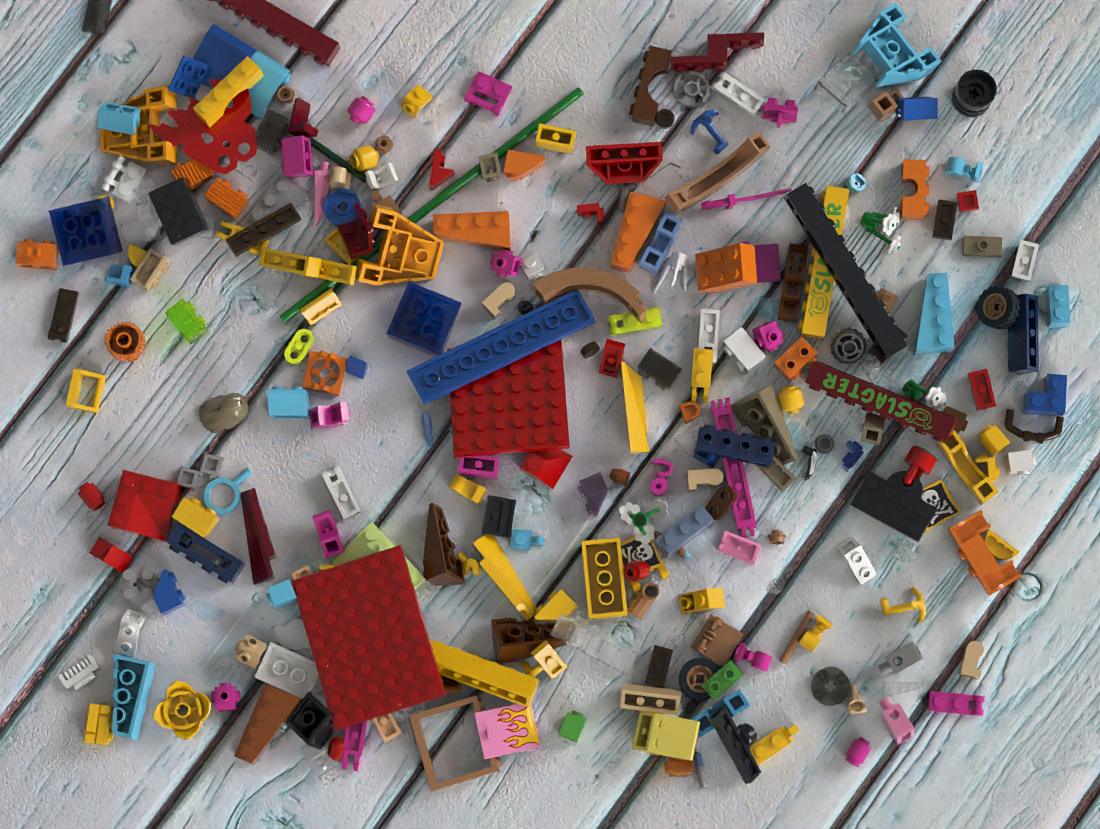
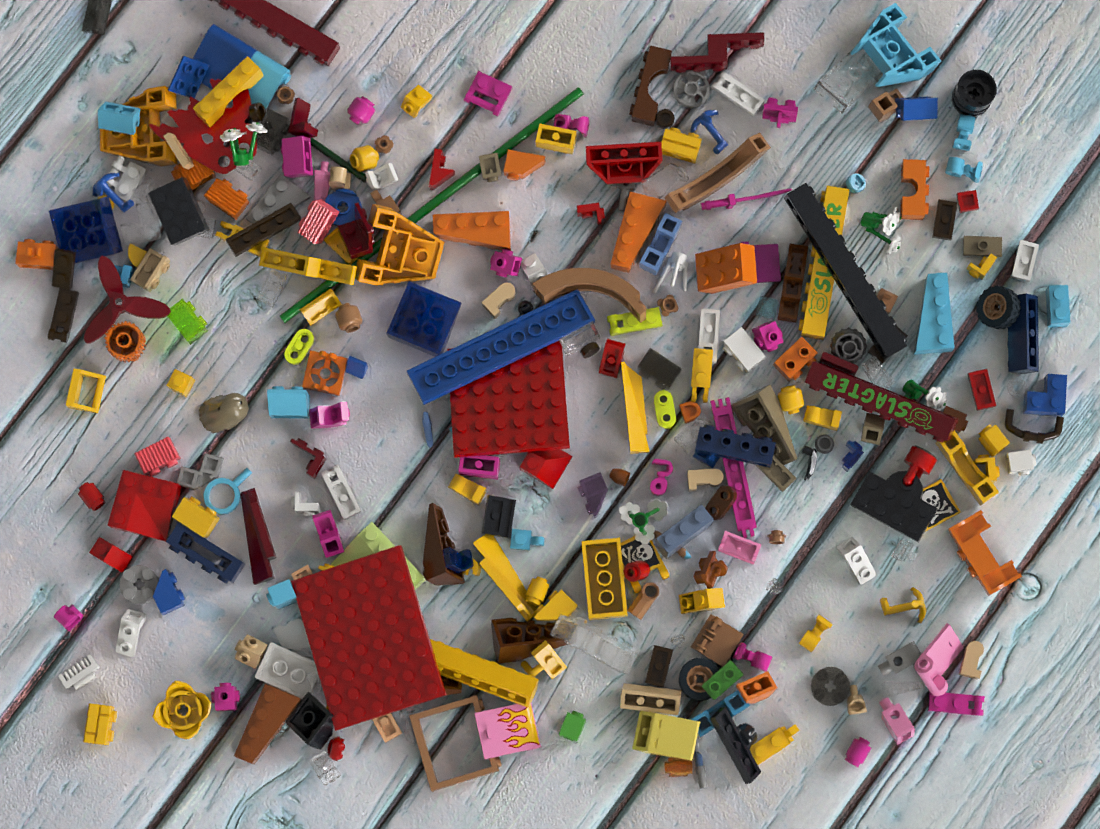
(63, 269): none -> dark brown plate
(67, 616): none -> dark pink leg
(101, 186): none -> blue piece
(130, 694): medium azure wedge -> none
(135, 305): none -> dark red piece
(158, 456): none -> coral brick
(178, 150): none -> tan tile
(180, 383): none -> yellow brick
(240, 155): none -> plant
(257, 112): none -> dark brown tile
(307, 509): none -> white bracket
(315, 465): none -> dark red bracket
(318, 221): none -> coral brick
(348, 318): none -> medium nougat head
(354, 744): dark pink hinge -> none
(456, 560): none -> clear blue bracket
(537, 591): none -> yellow brick
(566, 122): none -> dark pink leg
(579, 338): none -> clear slope
(664, 409): none -> neon yellow plate
(673, 307): none -> medium nougat plate
(681, 145): none -> yellow brick
(710, 570): none -> dark orange hips
(757, 688): none -> orange slope
(796, 637): medium nougat bar -> none
(822, 417): none -> yellow leg
(839, 363): none -> dark red tile
(937, 659): none -> bright pink door
(964, 127): none -> medium azure leg
(985, 264): none -> yellow bracket
(998, 547): yellow tile -> none

